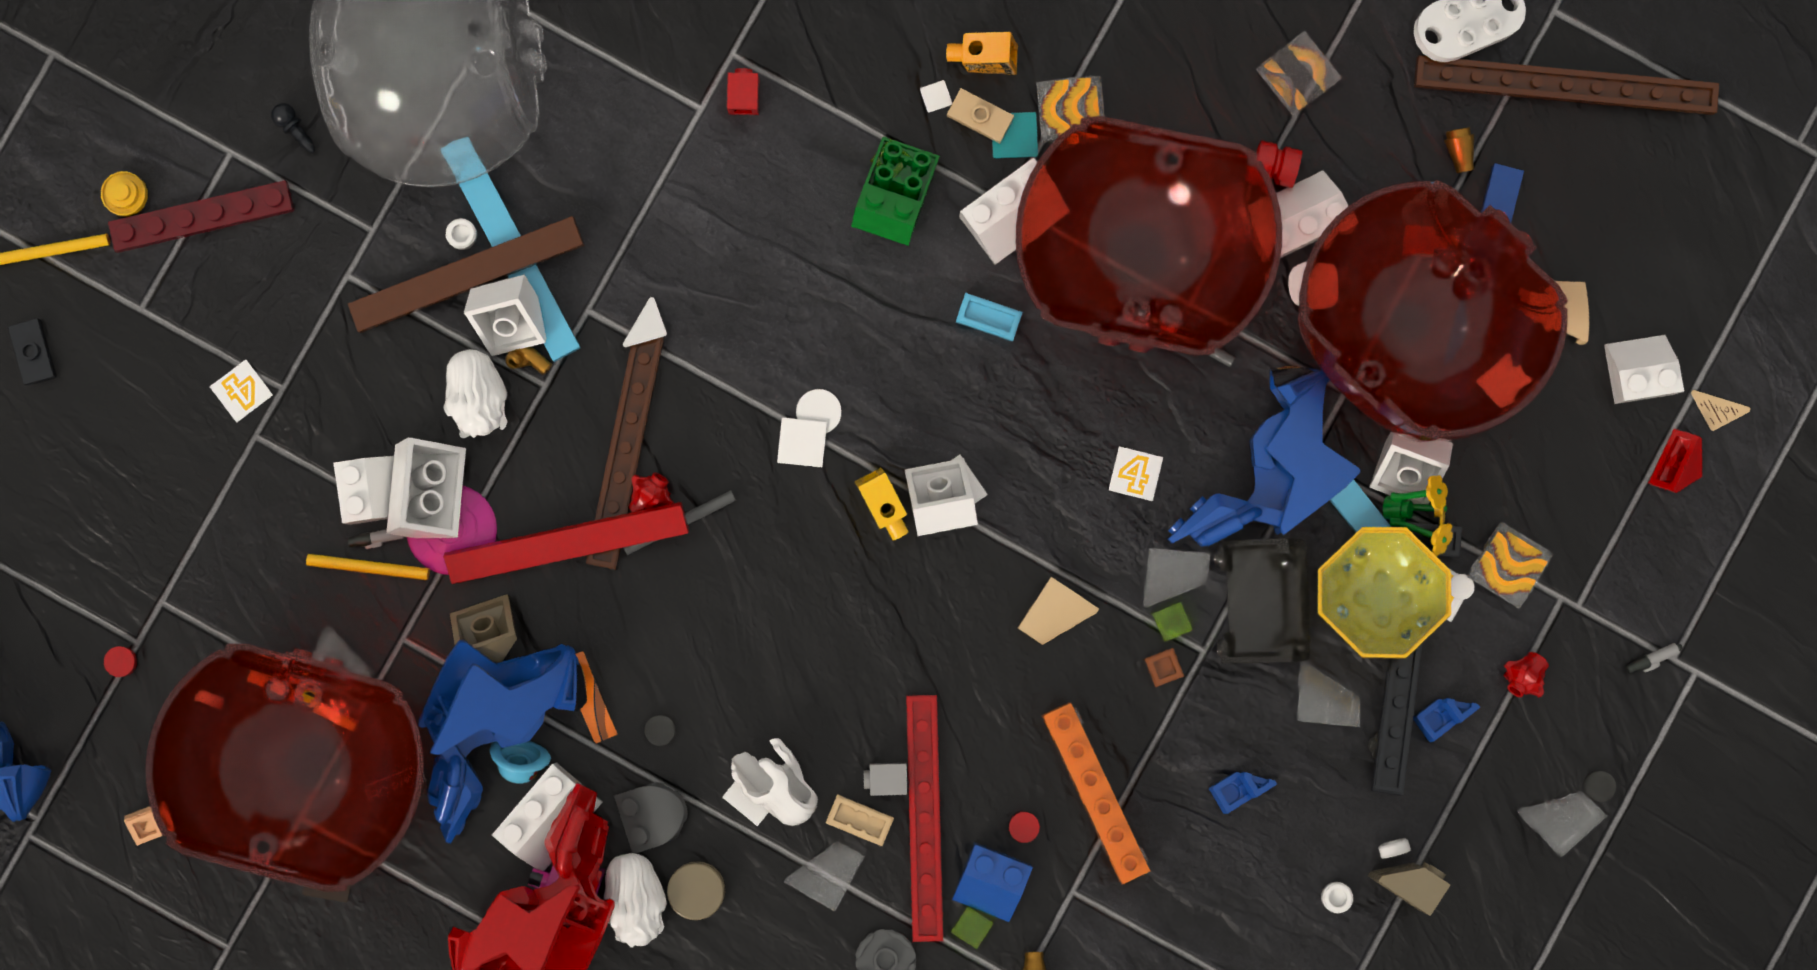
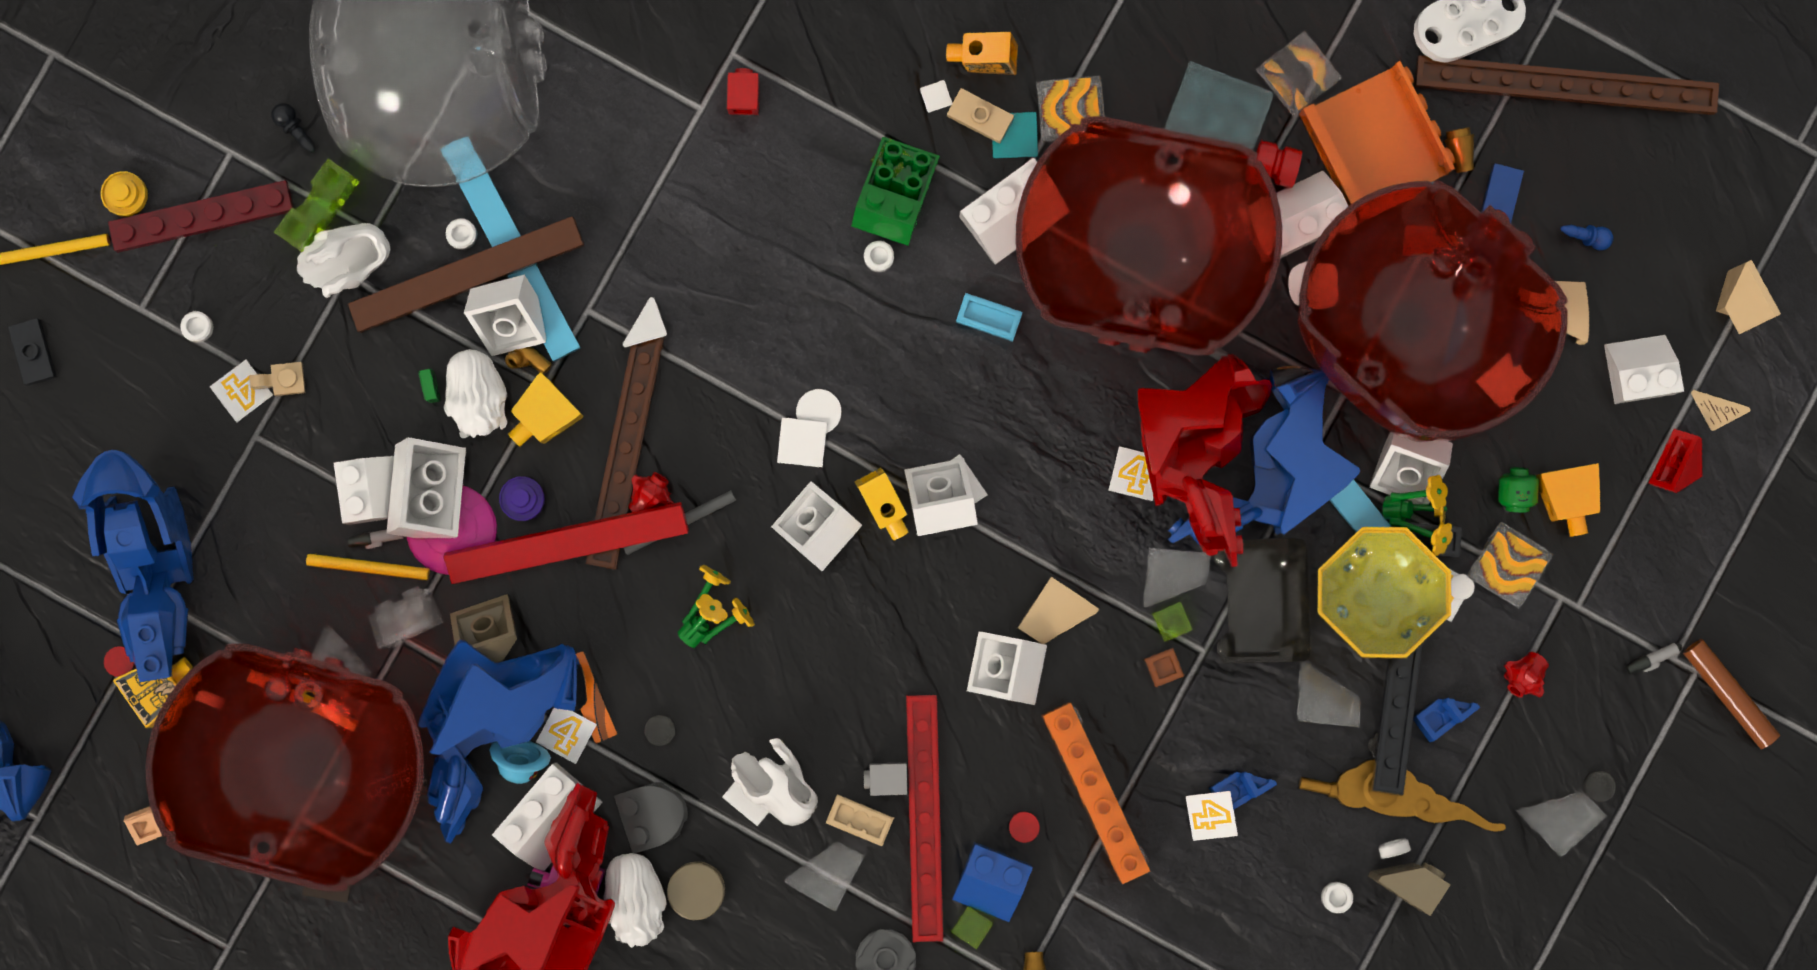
(149, 696): none -> torso
(154, 614): none -> blue piece
(196, 326): none -> white tile
(284, 379): none -> tan plate
(329, 192): none -> clear neon green arch
(343, 257): none -> white hair
(405, 619): none -> clear slope
(429, 386): none -> green tile
(521, 498): none -> dark purple plate
(542, 412): none -> yellow torso
(566, 734): none -> white sticker
(696, 627): none -> plant
(816, 526): none -> white slope
(879, 256): none -> white tile
(1006, 668): none -> white slope
(1192, 433): none -> red piece
(1211, 815): none -> white sticker
(1219, 106): none -> clear light blue plate
(1377, 135): none -> orange panel
(1419, 799): none -> pearl gold piece
(1518, 490): none -> green head
(1571, 495): none -> light orange torso
(1597, 237): none -> blue bar
(1731, 694): none -> dark orange piece
(1746, 298): none -> tan slope

